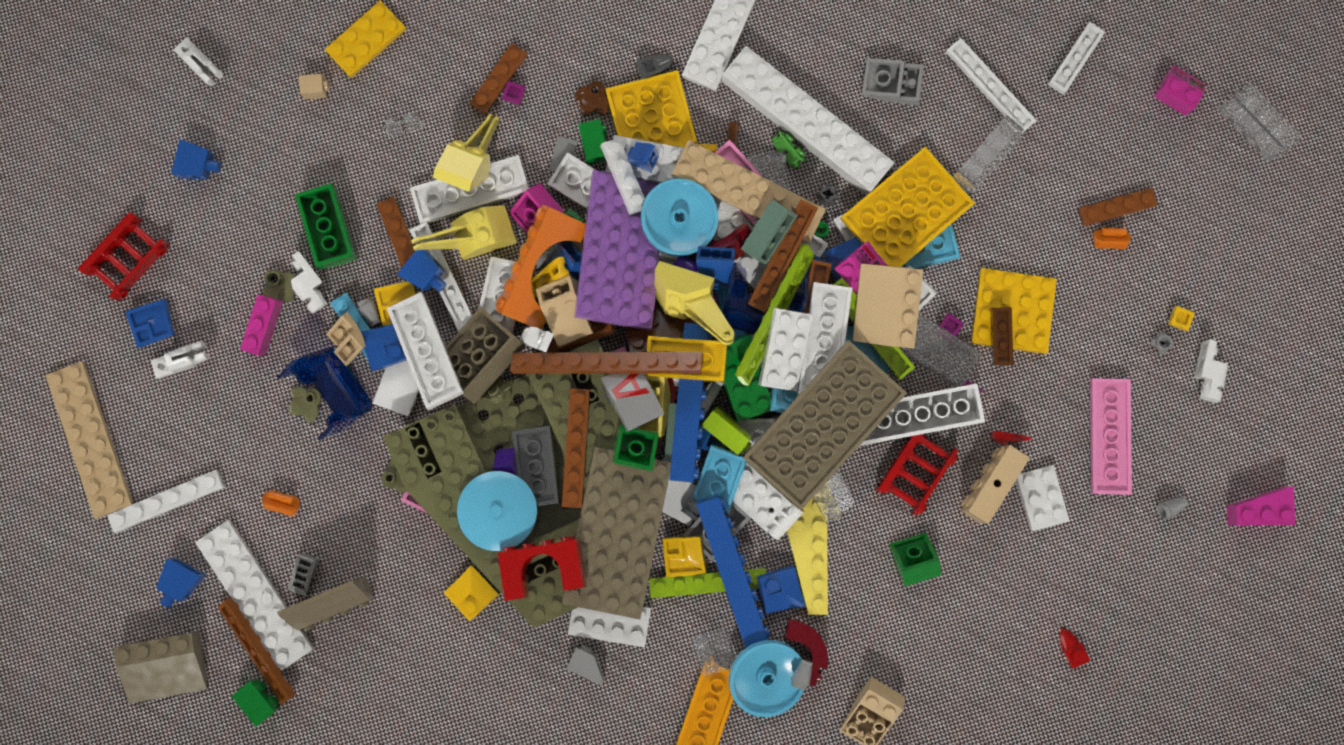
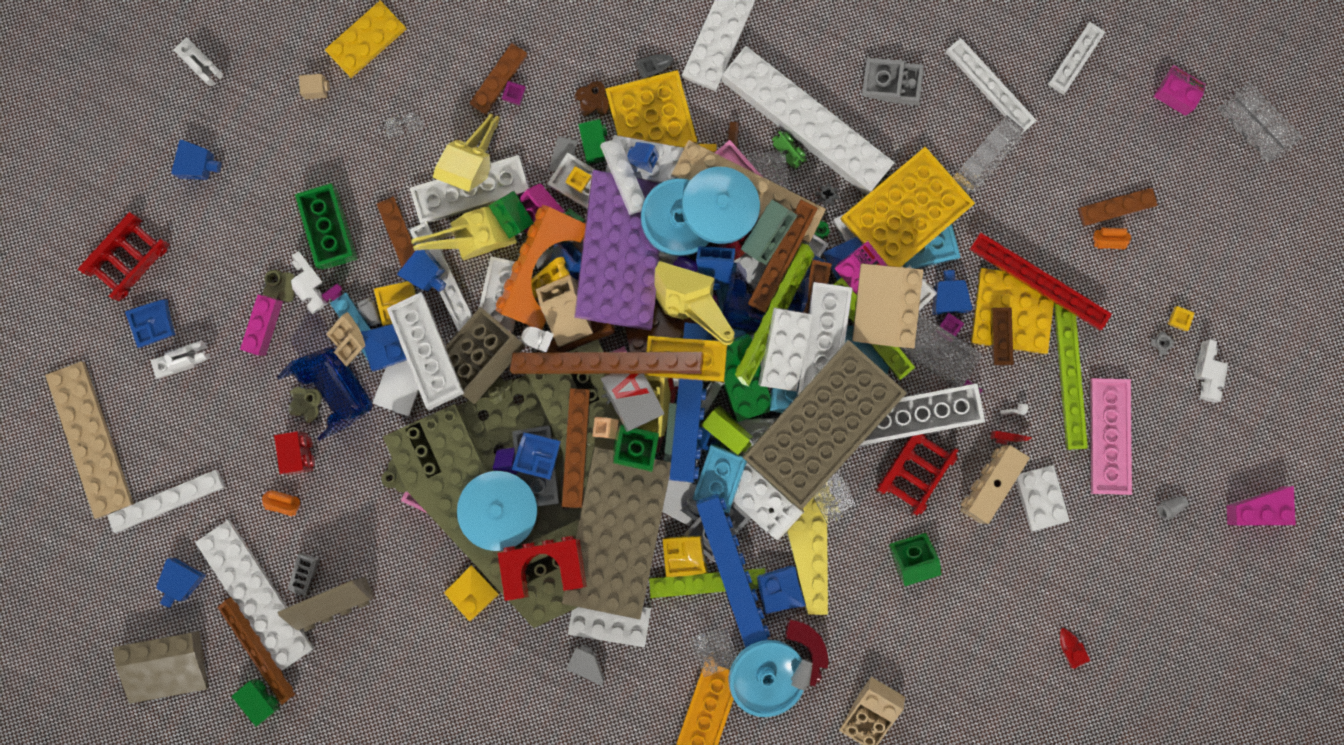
(294, 453): none -> red brick
(333, 293): none -> magenta plate
(511, 214): none -> green brick
(536, 455): none -> blue plate
(578, 179): none -> yellow plate
(605, 427): none -> light nougat slope
(720, 205): none -> medium azure dish
(951, 295): none -> blue torso
(1021, 409): none -> white hand
(1040, 281): none -> red plate
(1070, 379): none -> lime plate

